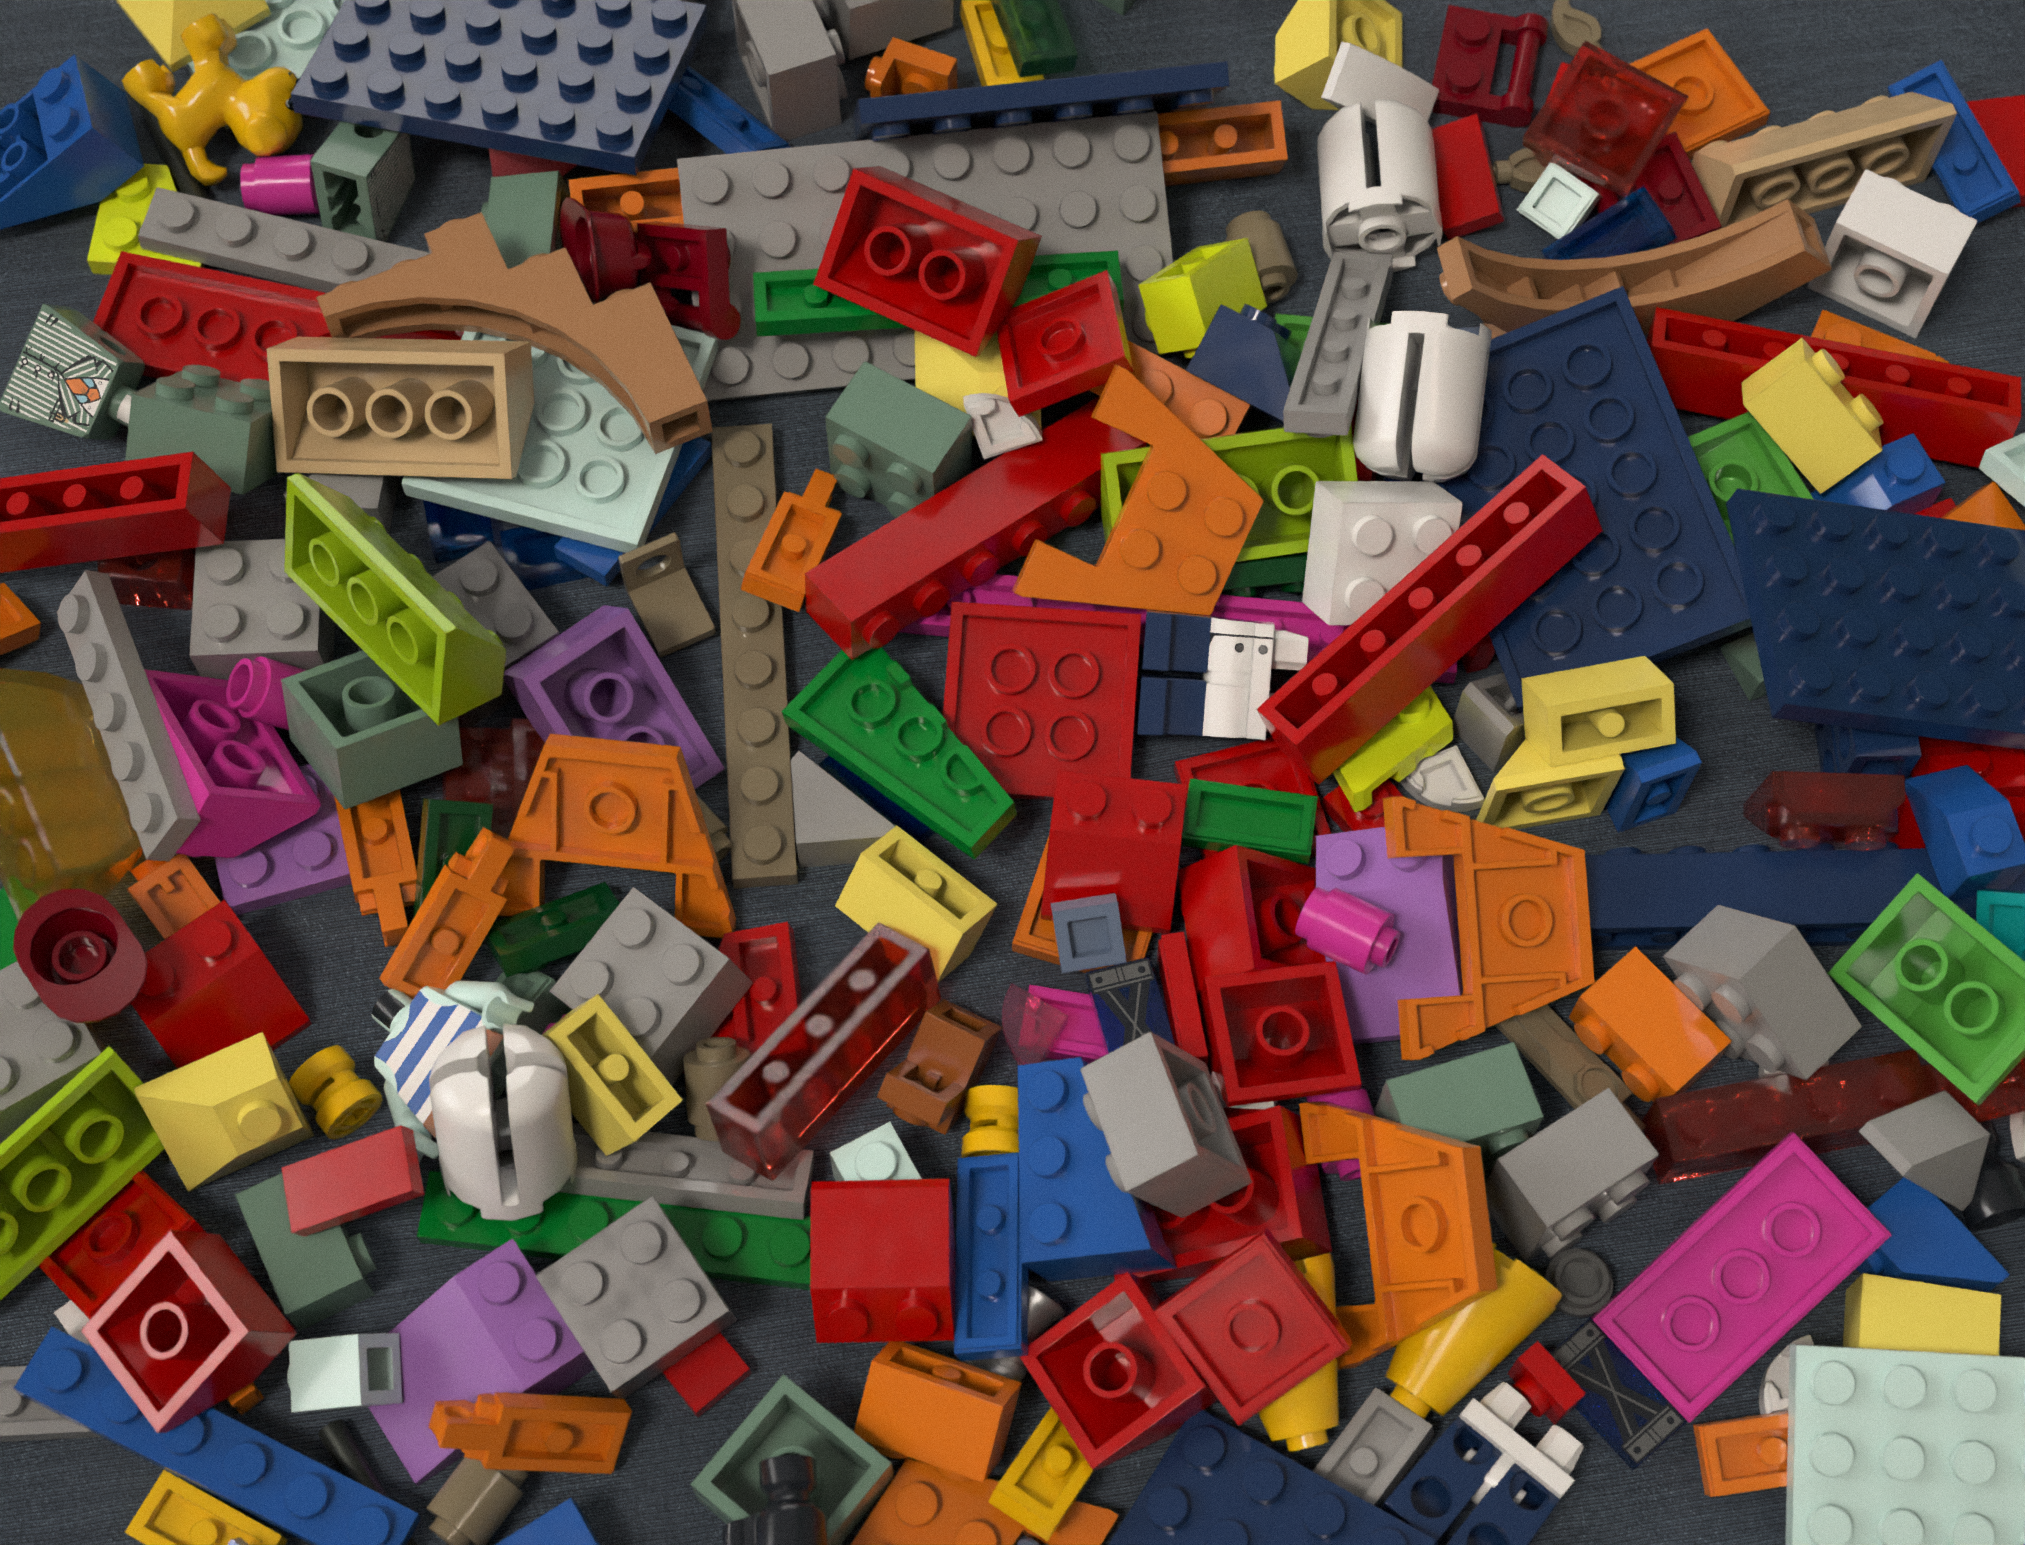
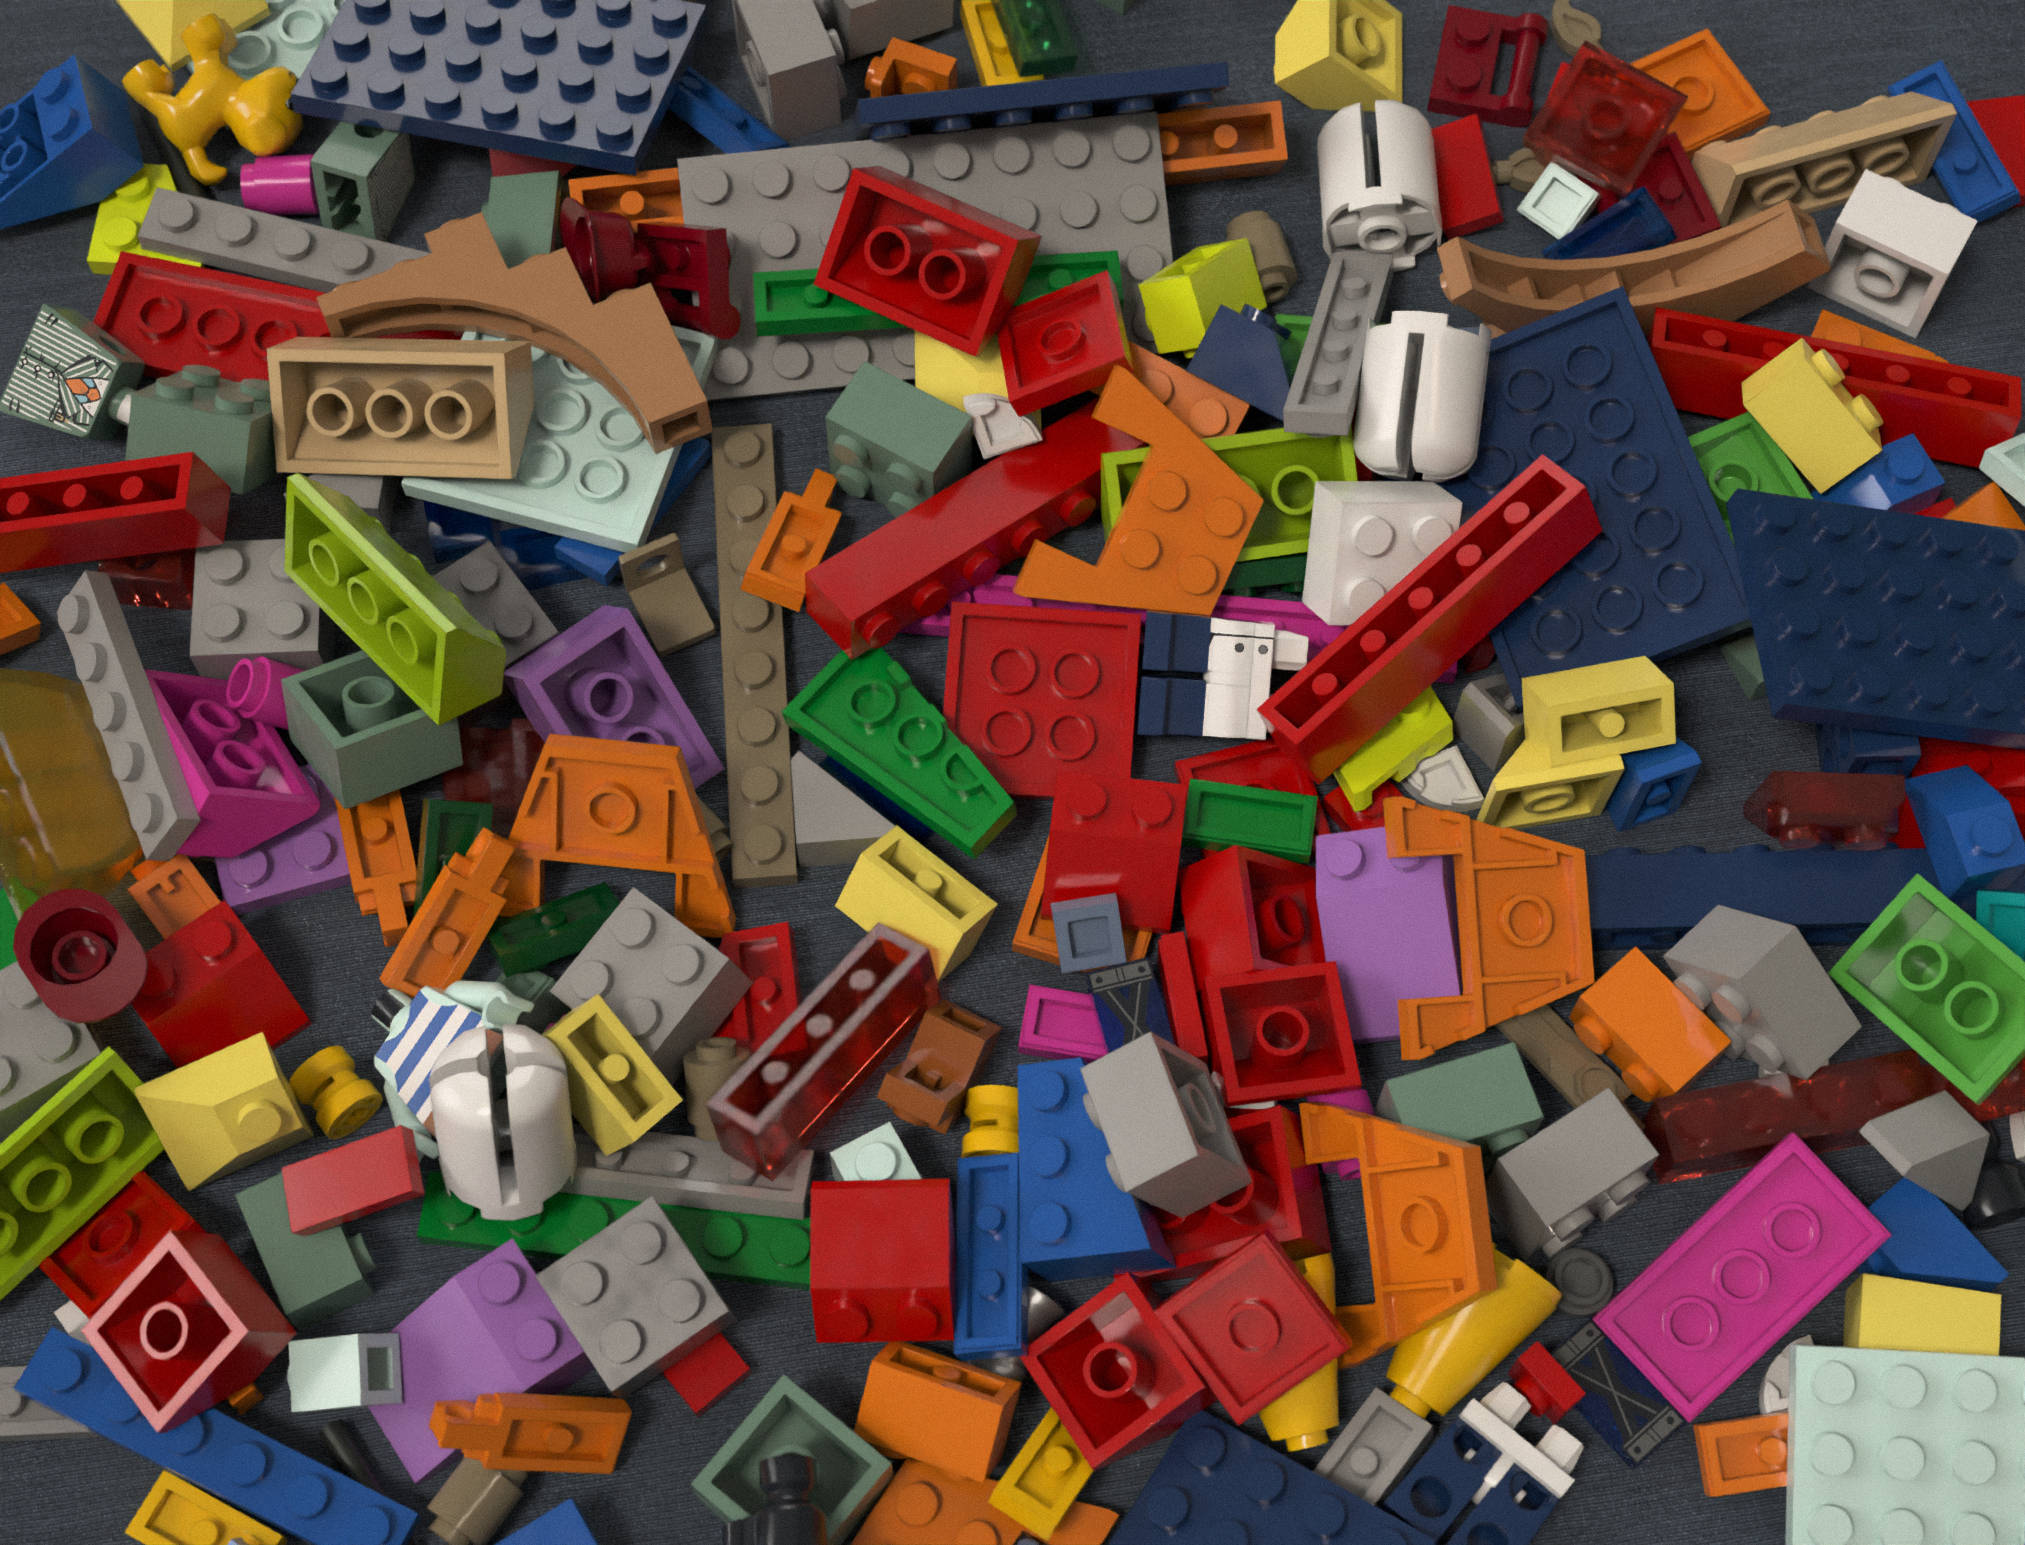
(1030, 1025): clear pink tile -> none
(1348, 929): dark pink brick -> none
(1368, 77): white slope -> none

